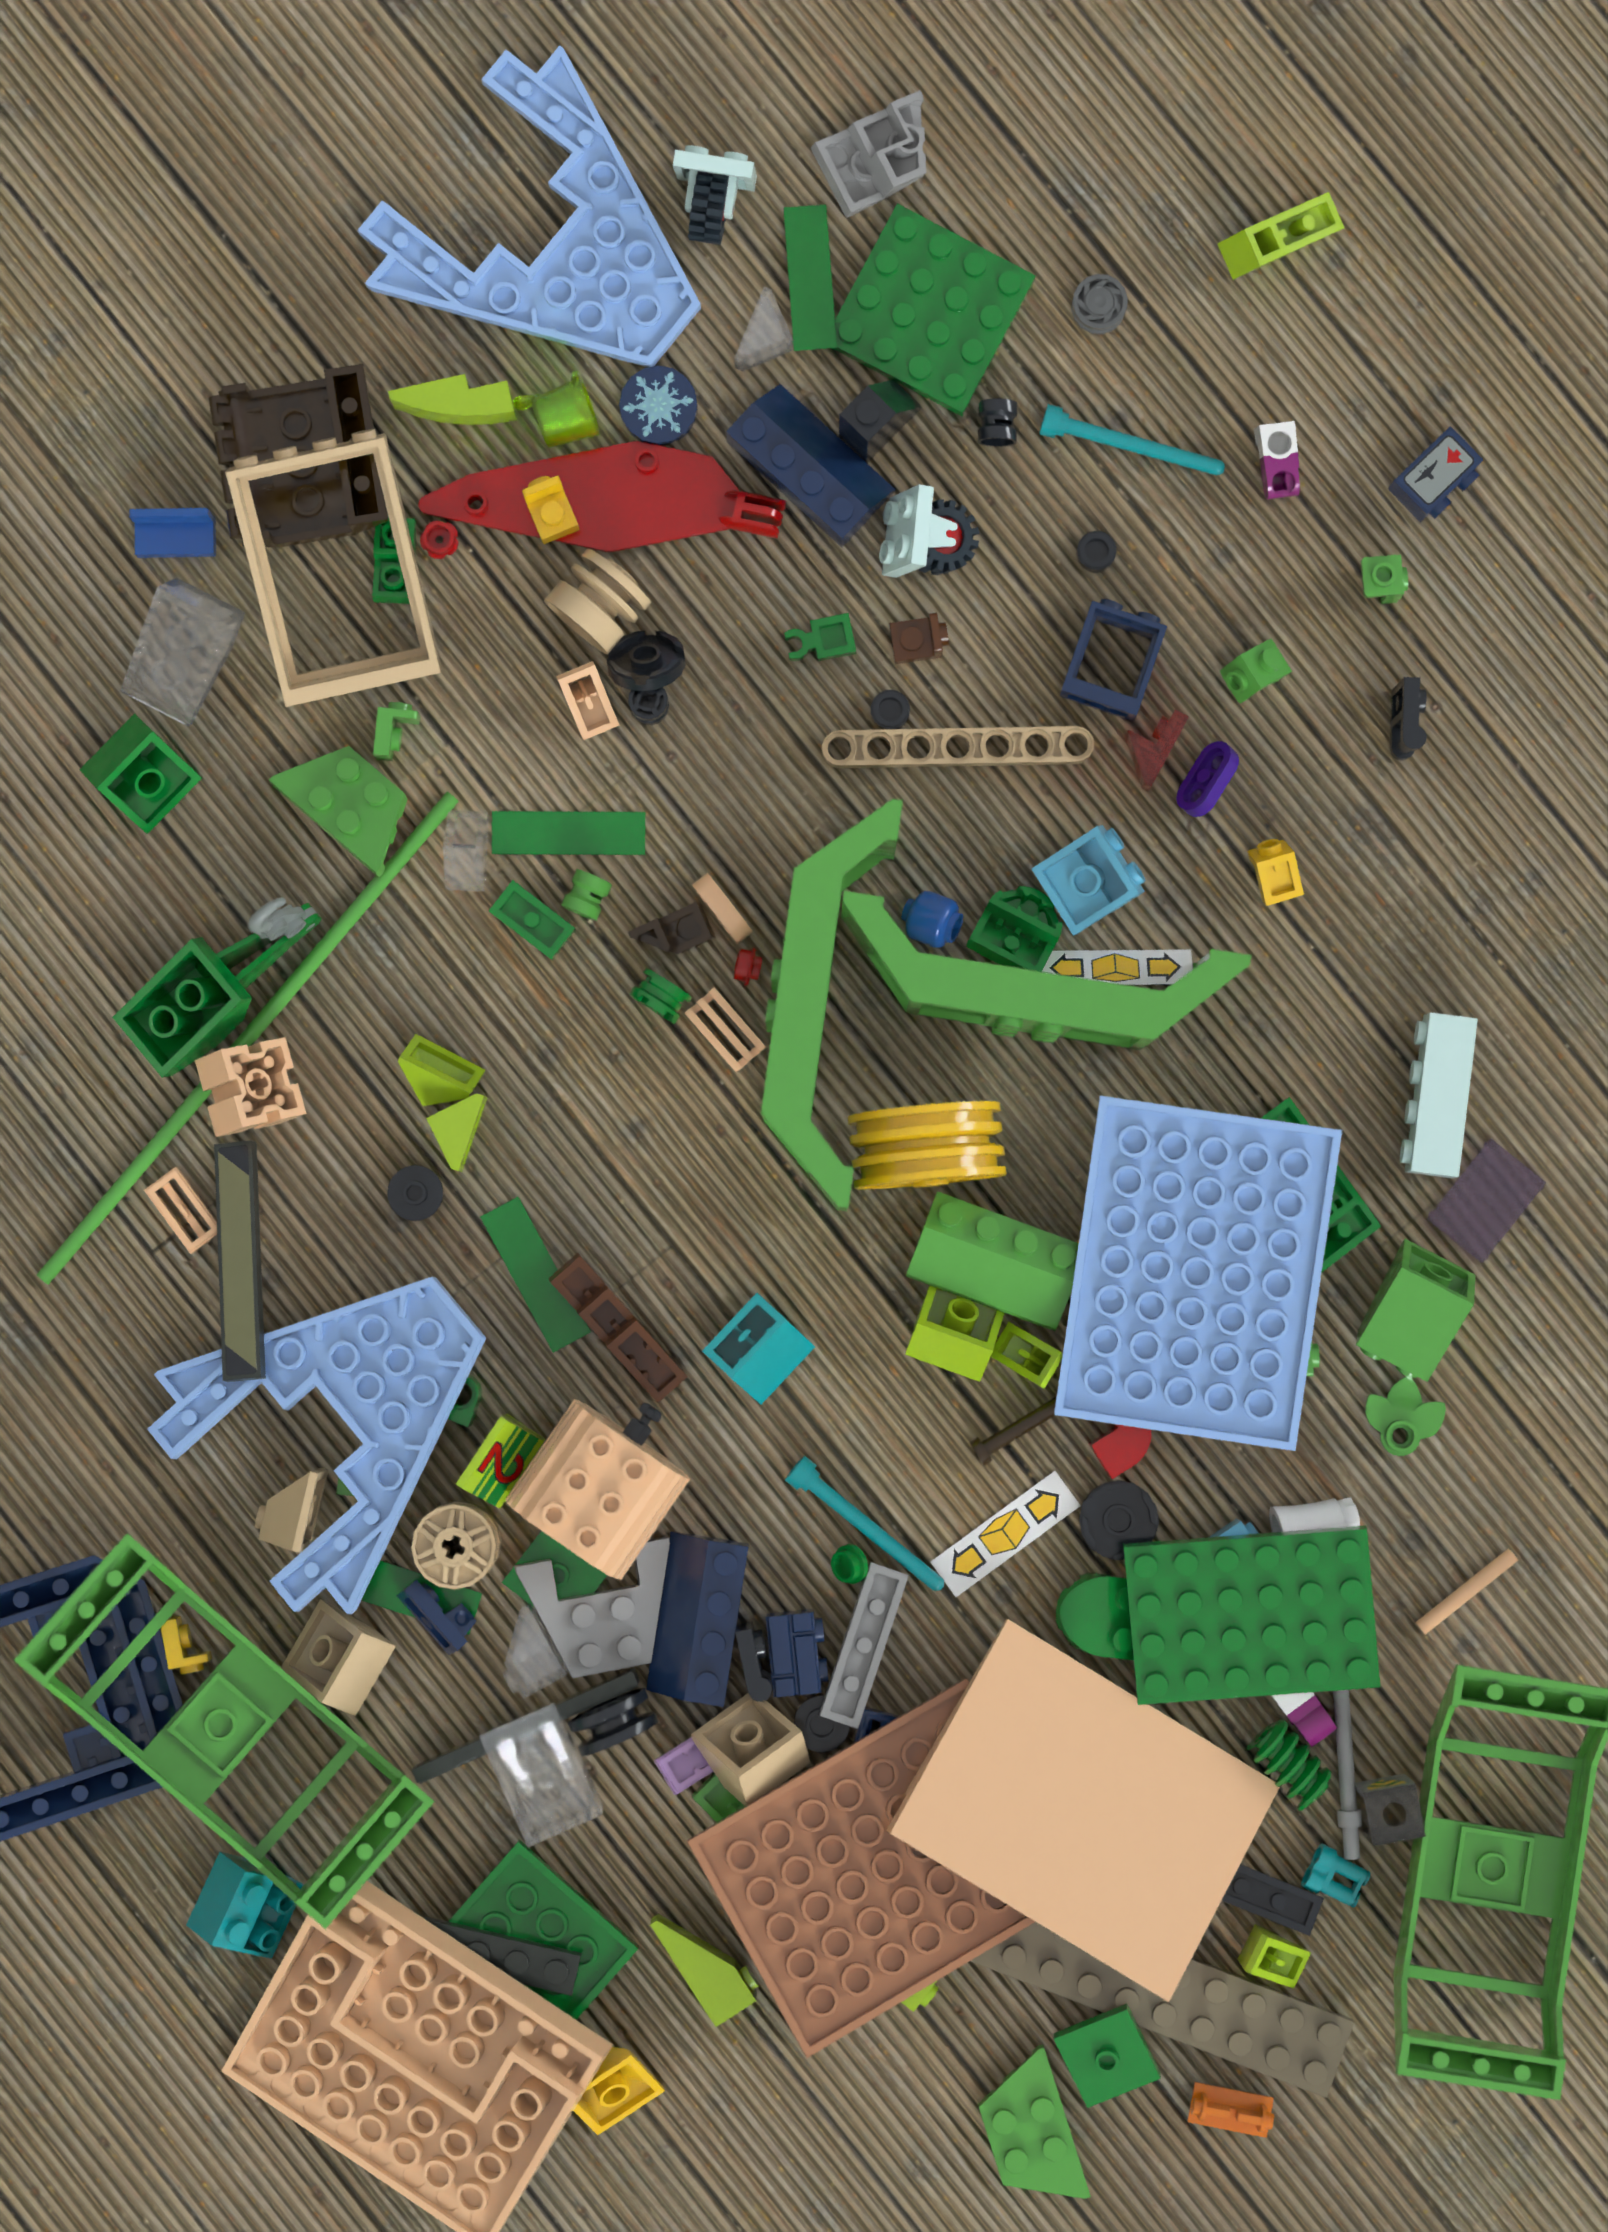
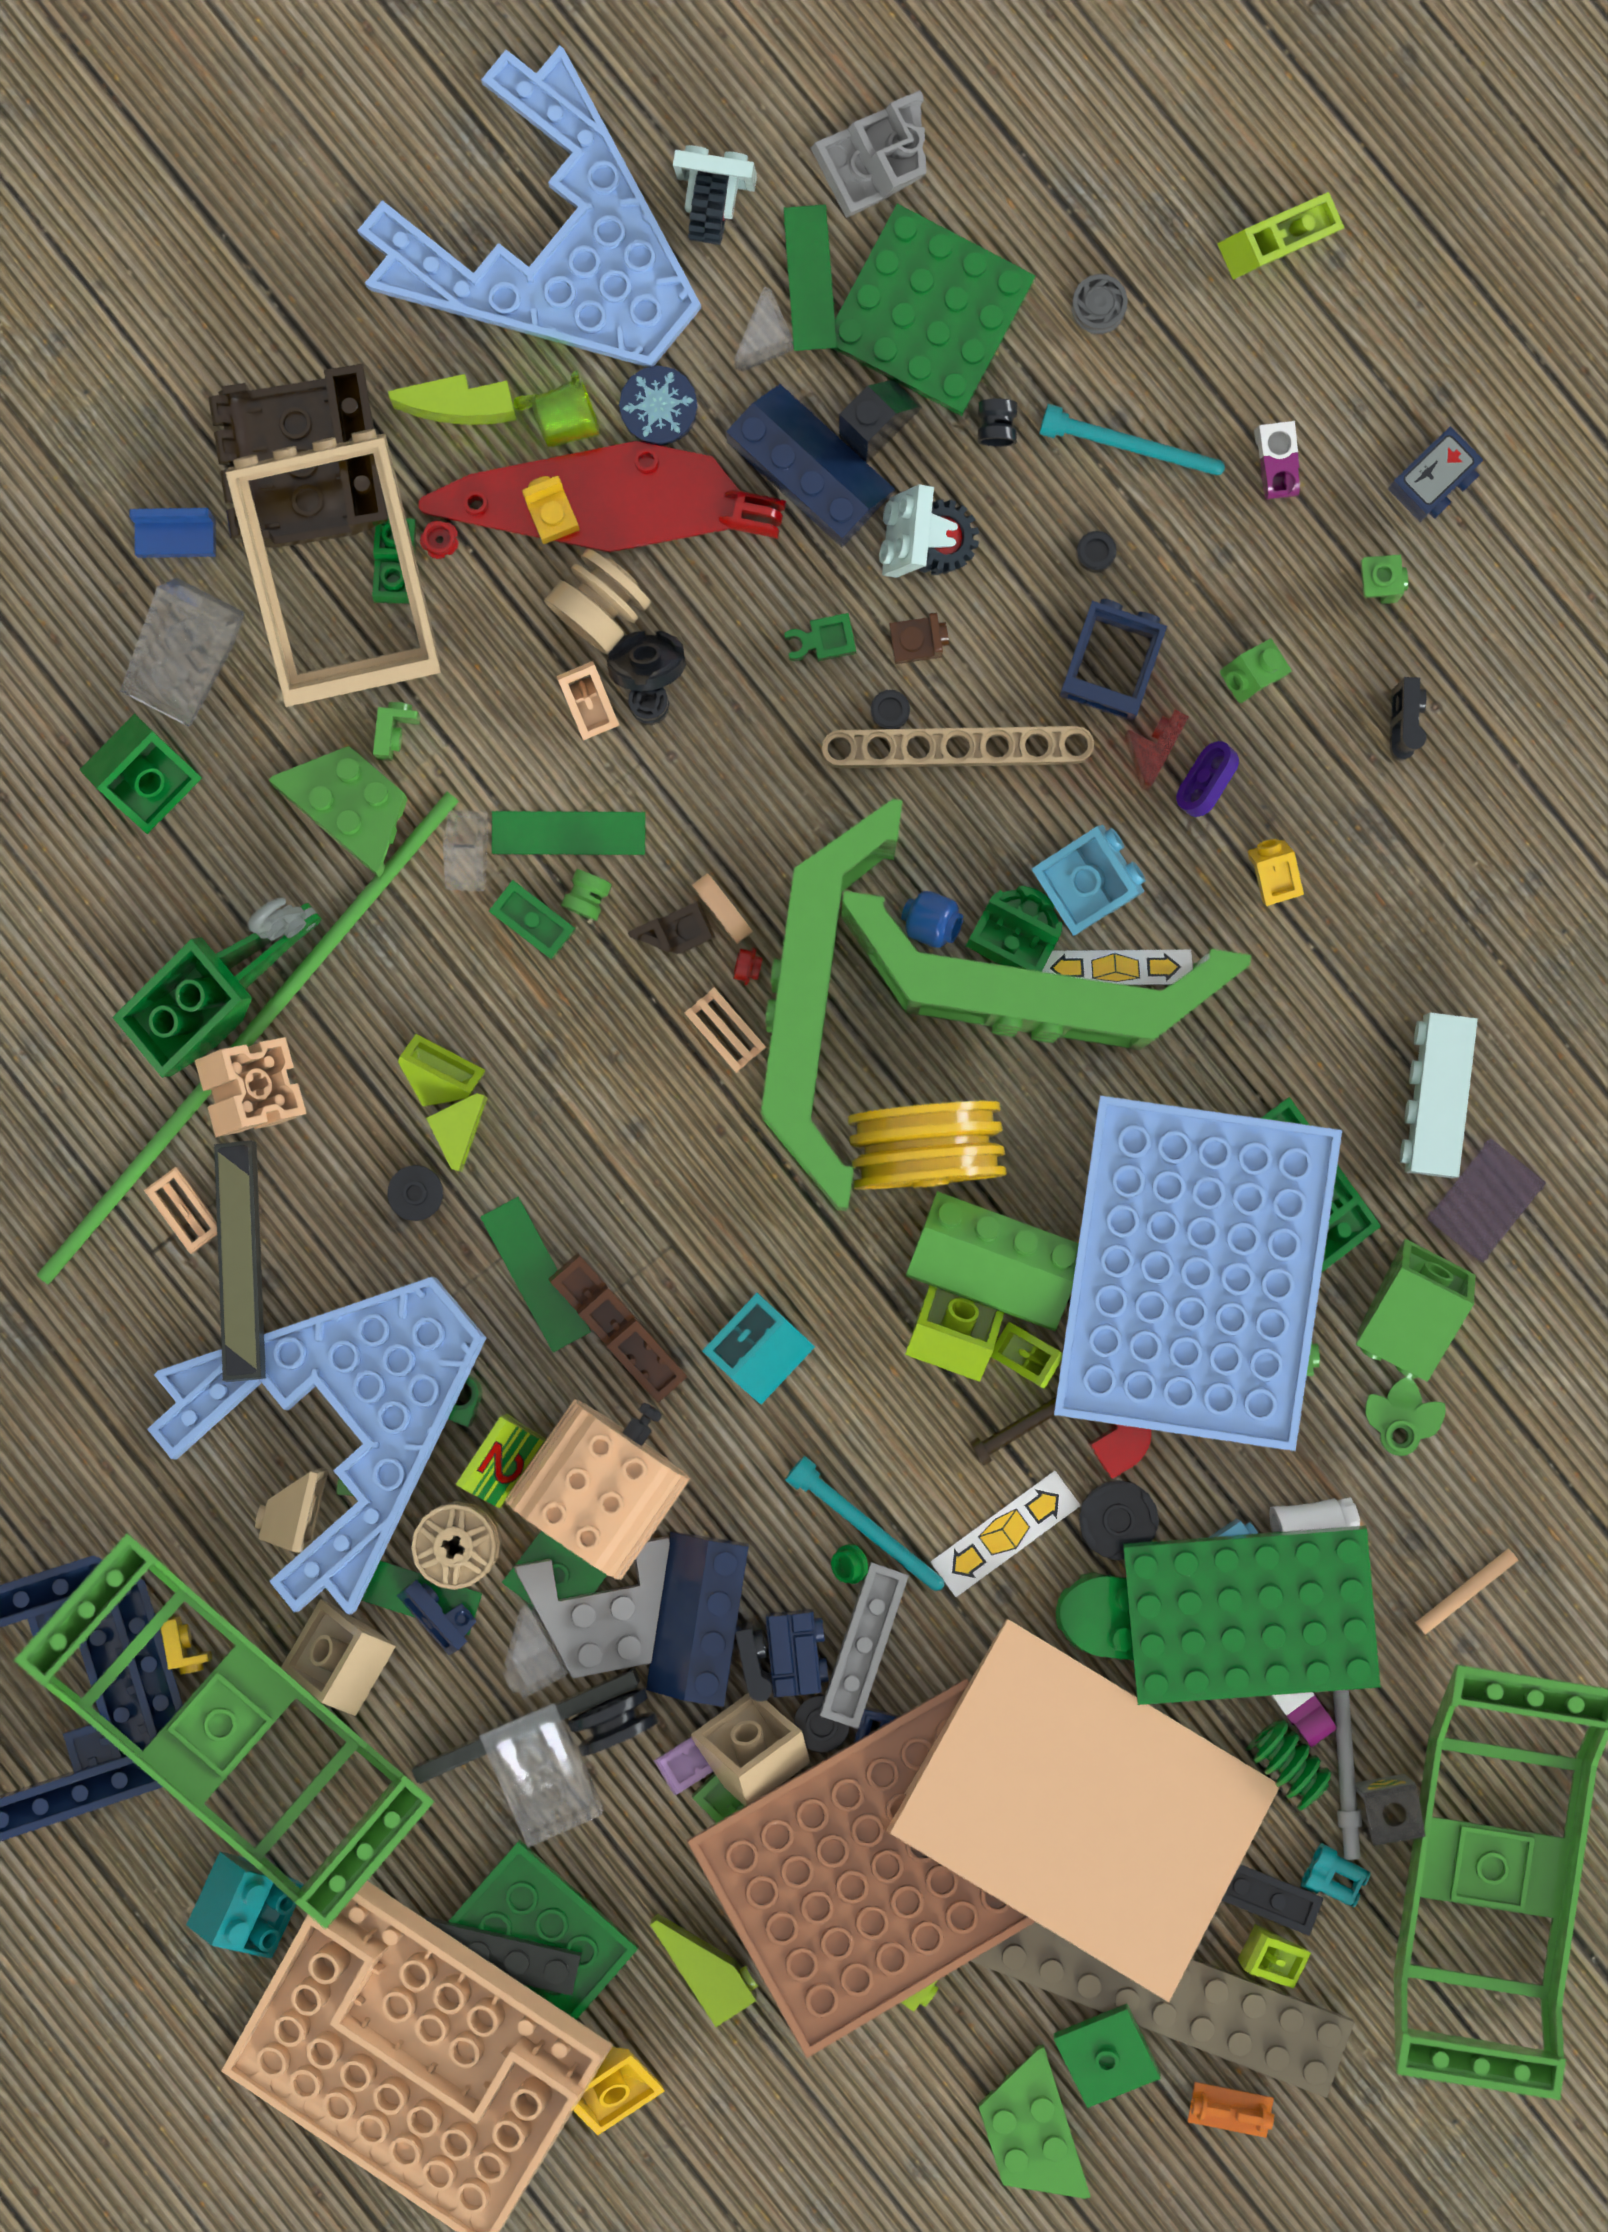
(660, 996): green wheel -> none

